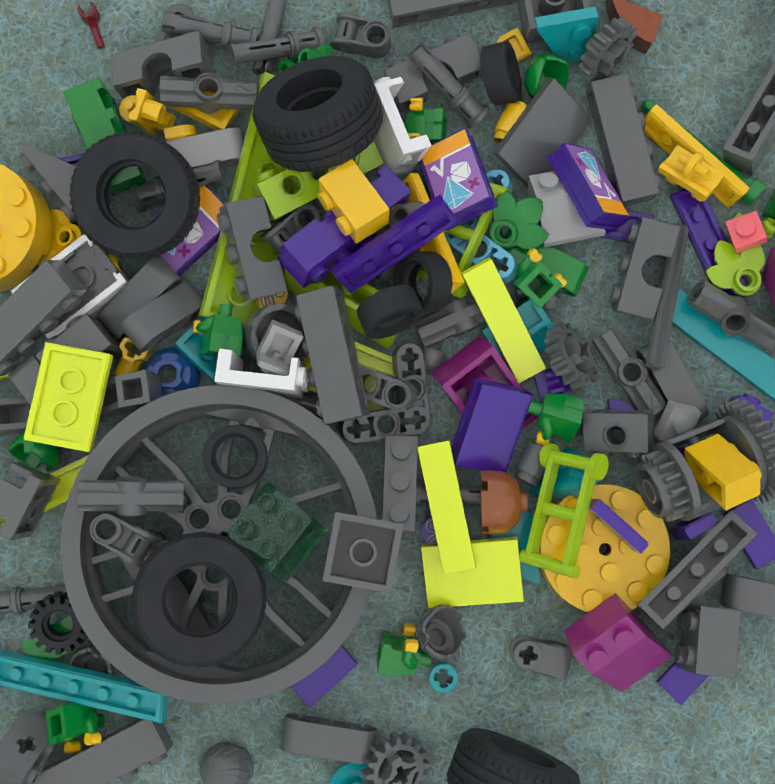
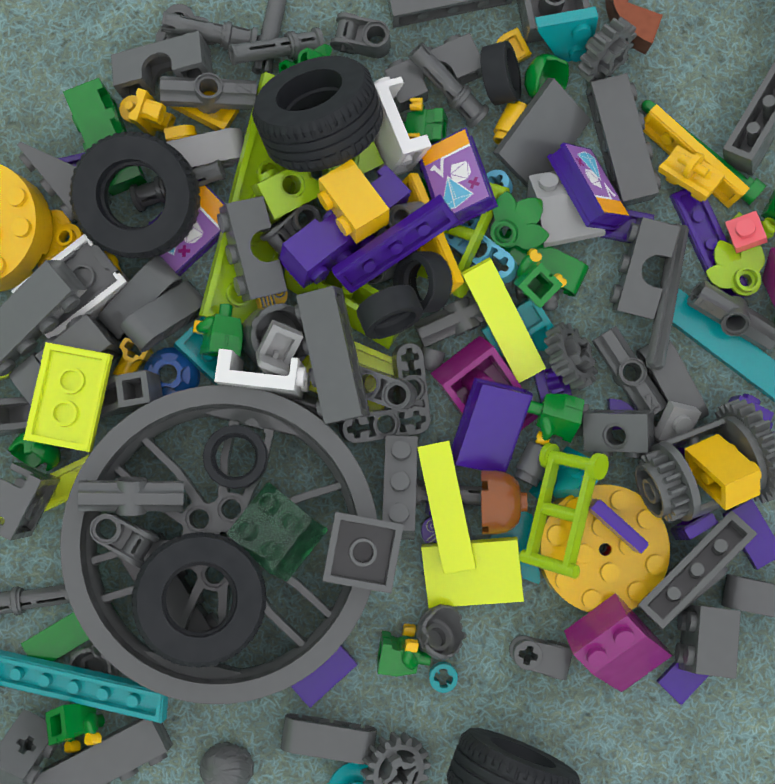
(45, 633): black tyre -> none
(92, 21): dark red hand -> none

